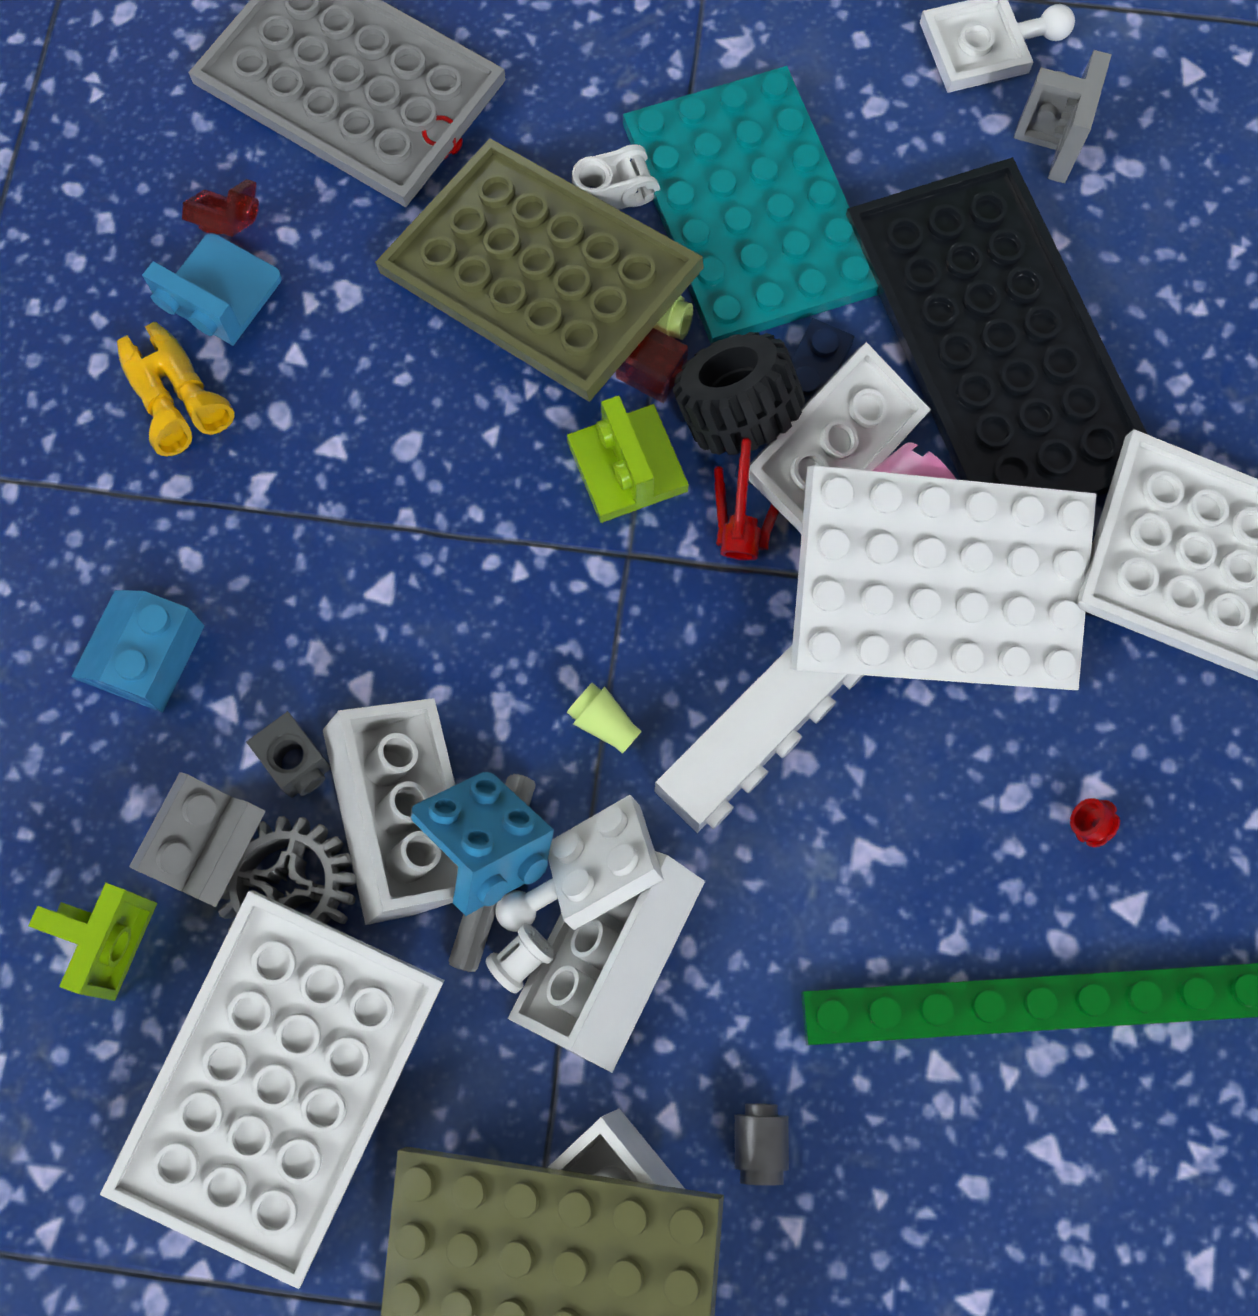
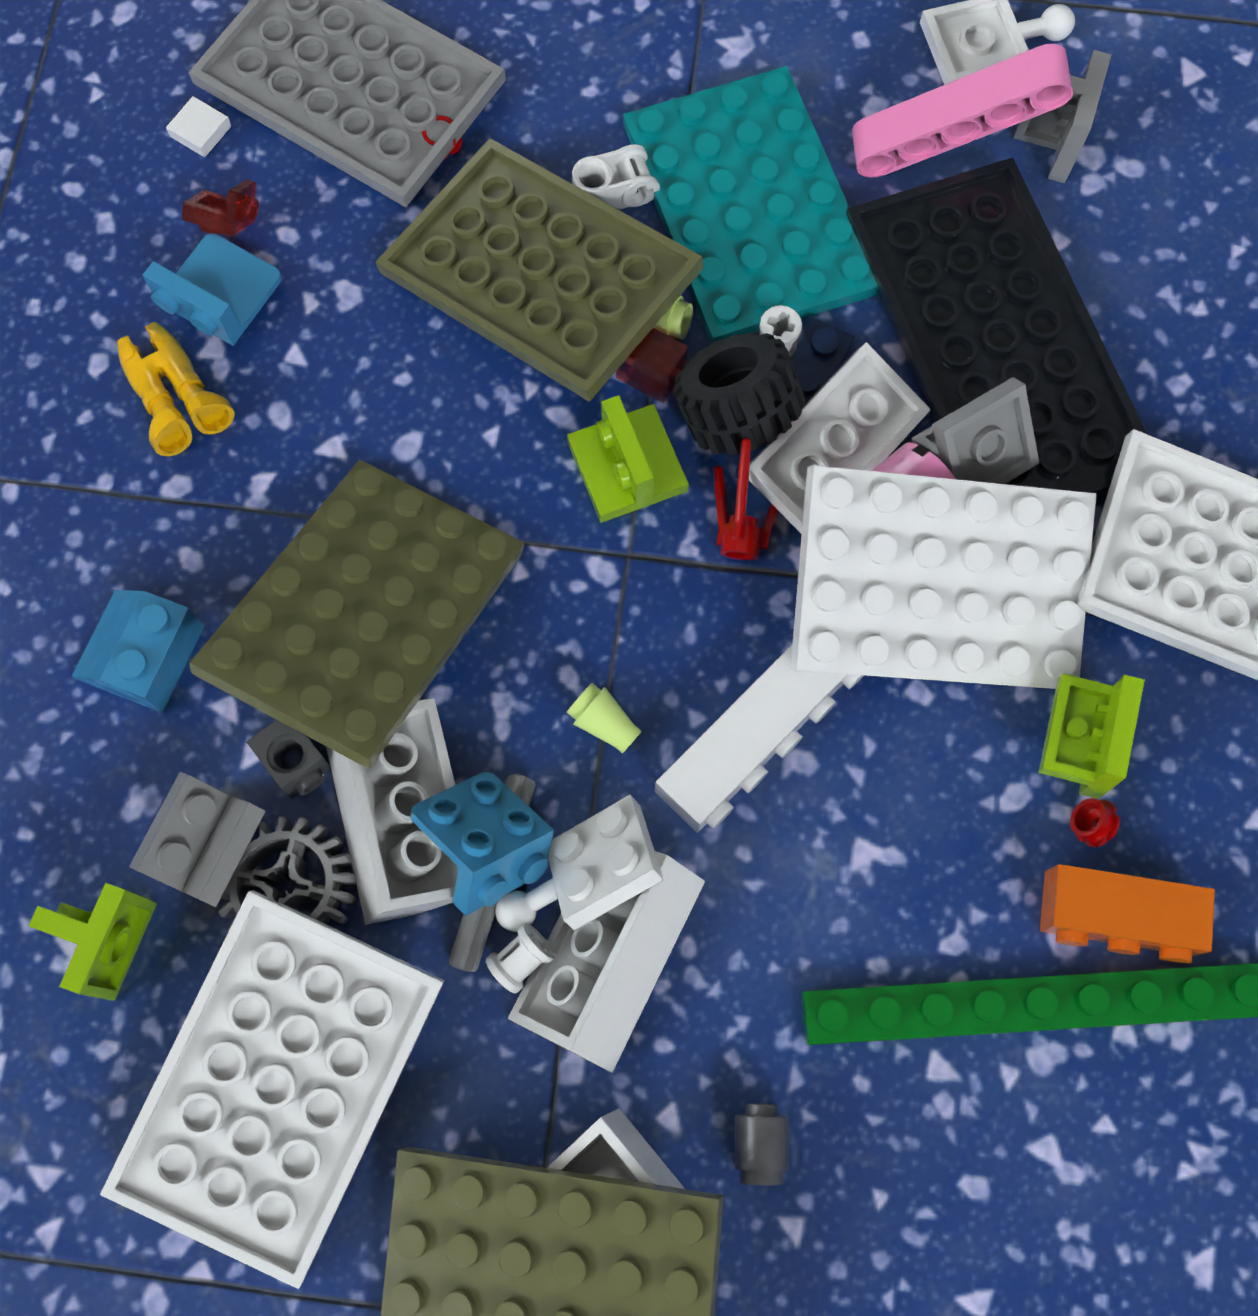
(198, 126): none -> white tile
(359, 612): none -> olive plate
(784, 322): none -> white bush
(963, 111): none -> bright pink beam
(985, 438): none -> light grey bracket
(1091, 732): none -> lime bracket
(1127, 913): none -> orange brick

